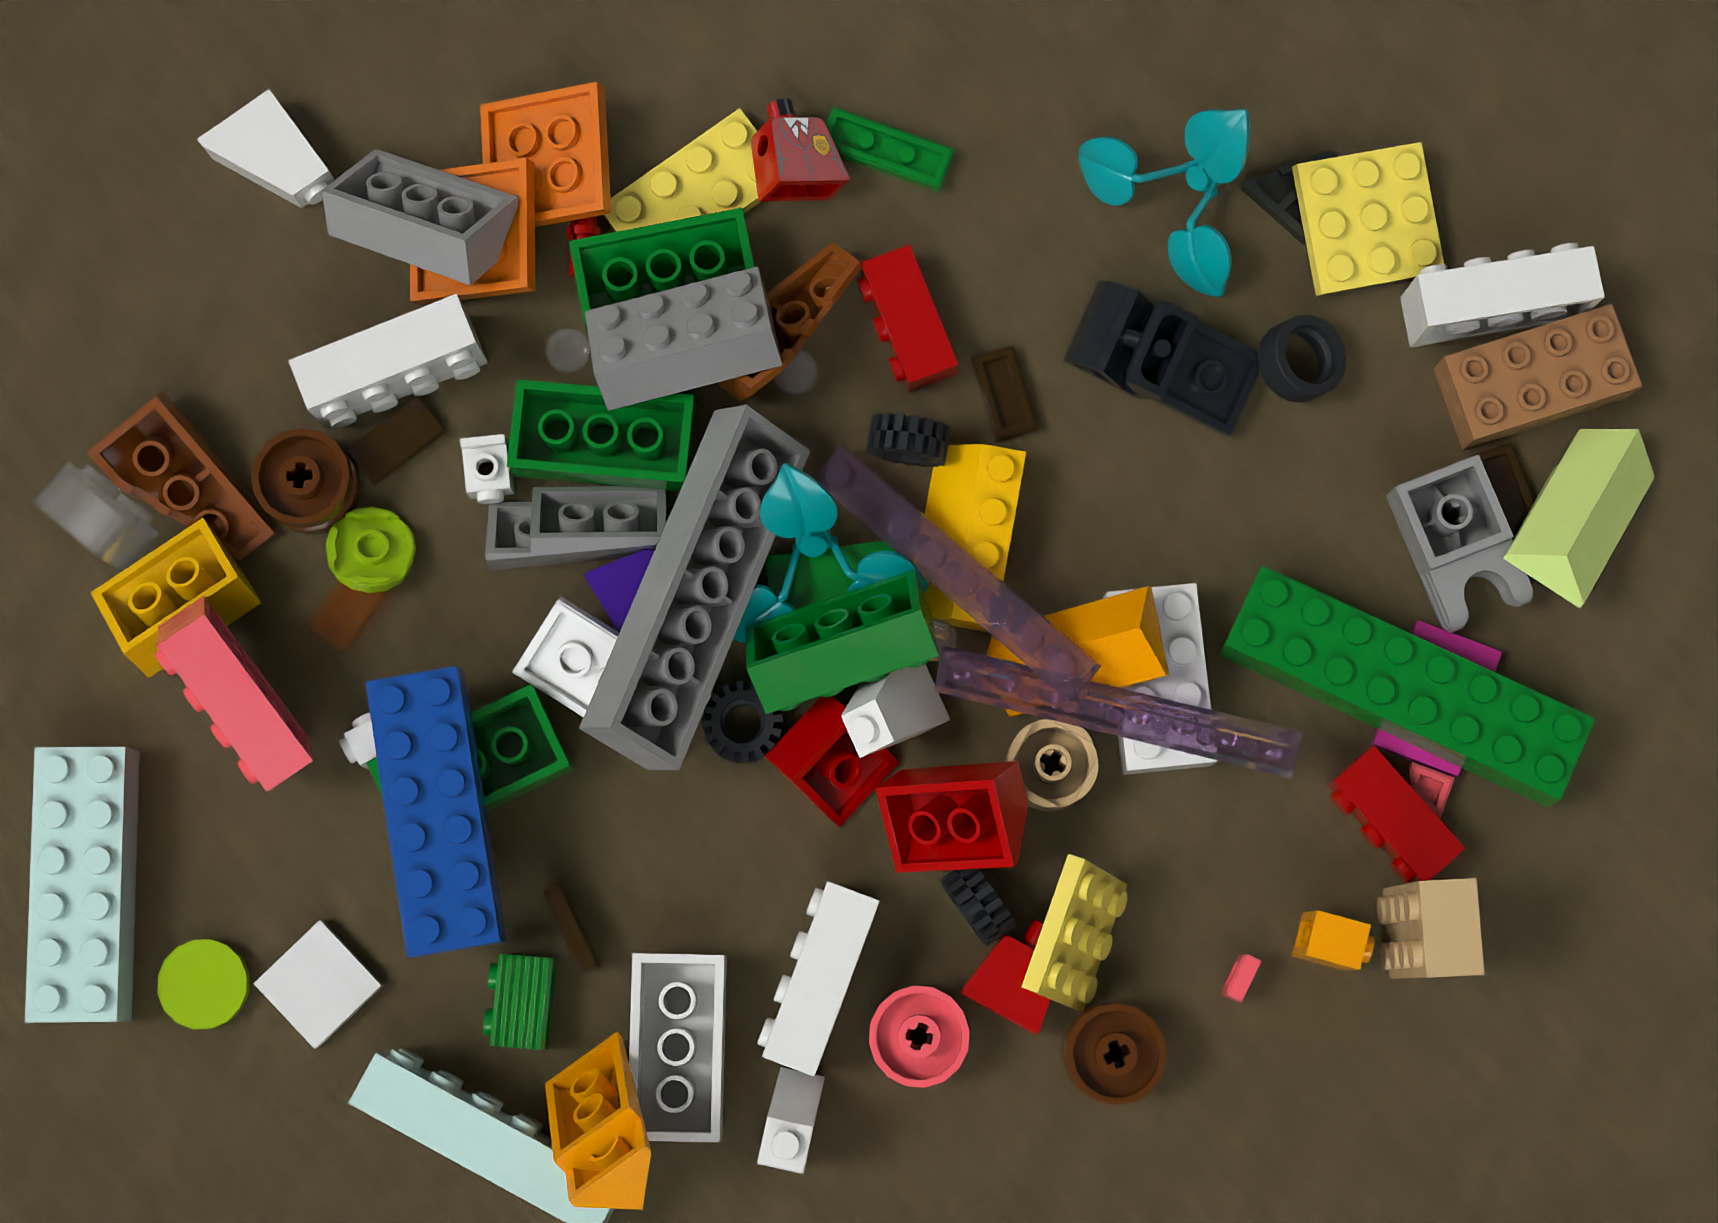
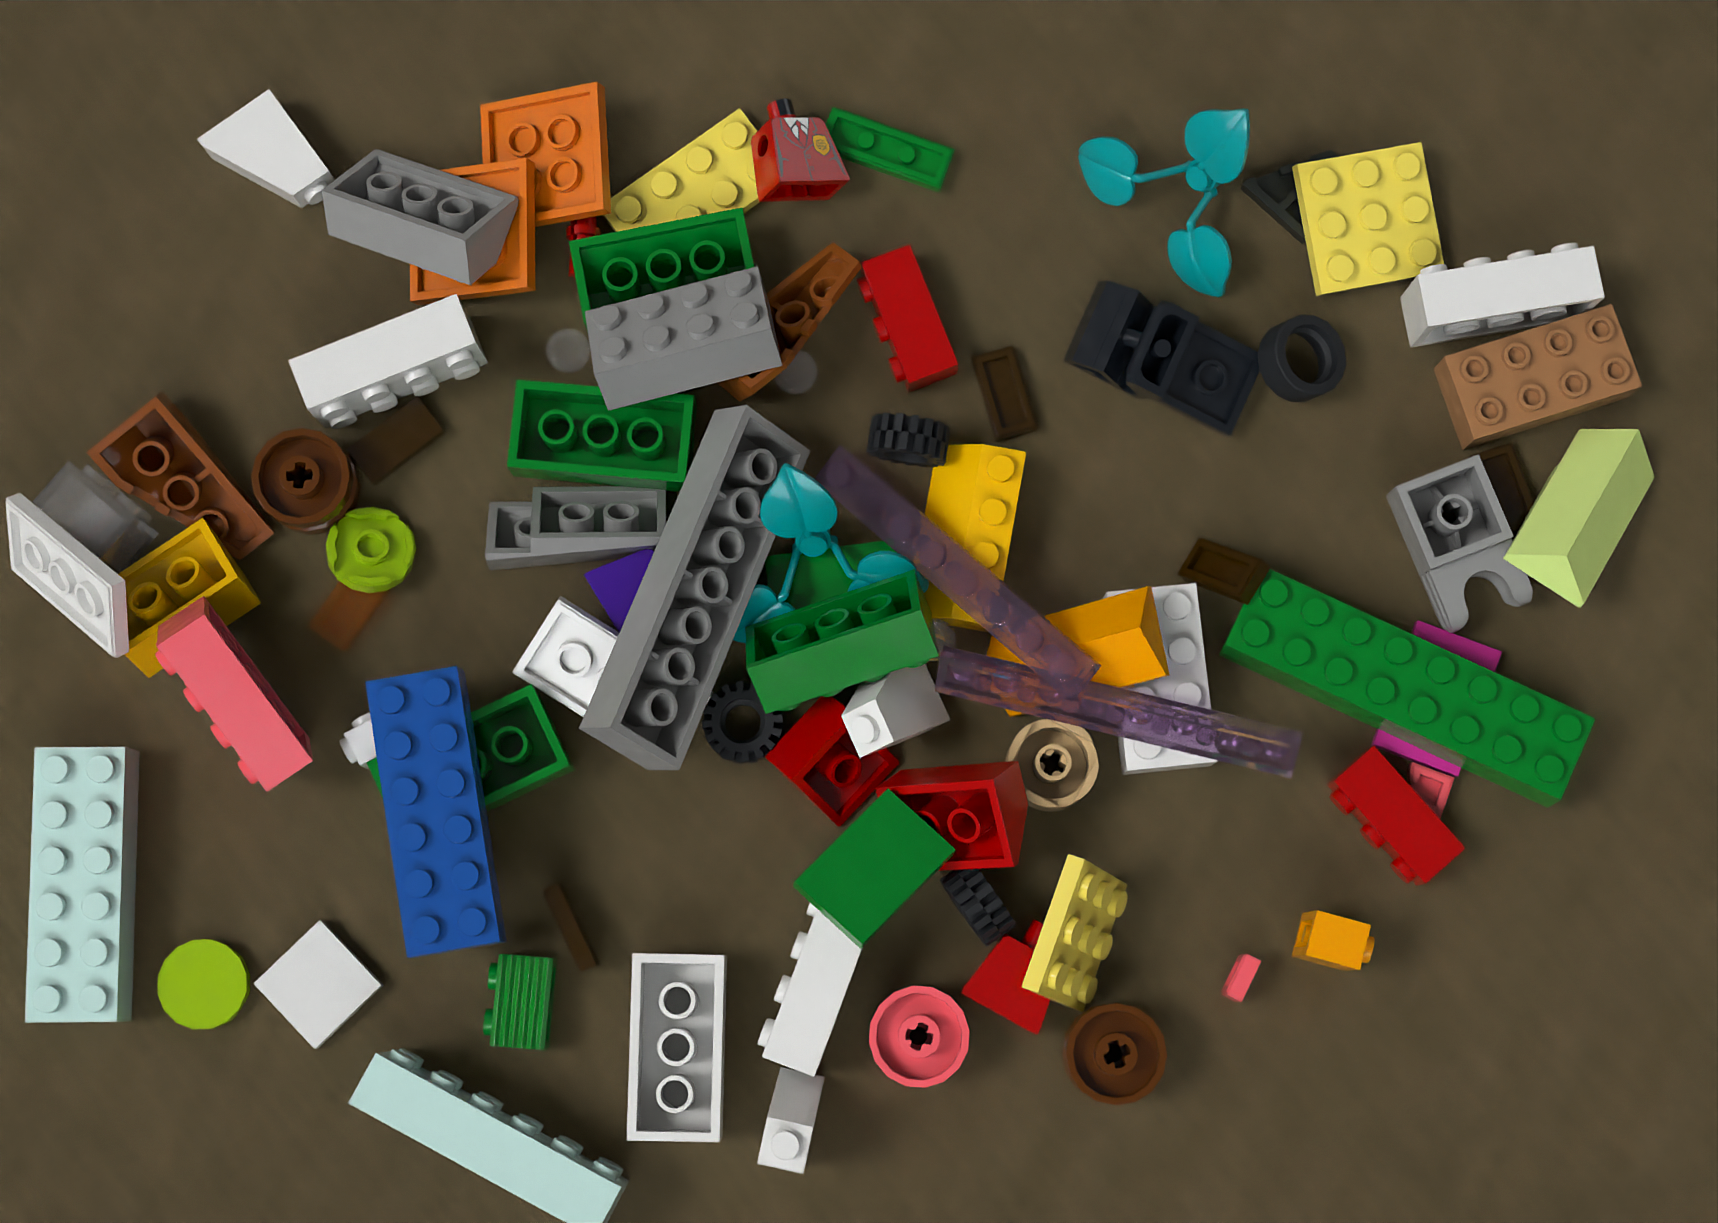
(68, 575): none -> white tile
(485, 449): white brick -> none
(599, 1129): light orange slope -> none
(874, 868): none -> green tile
(1223, 570): none -> dark brown tile
(1431, 929): tan brick -> none

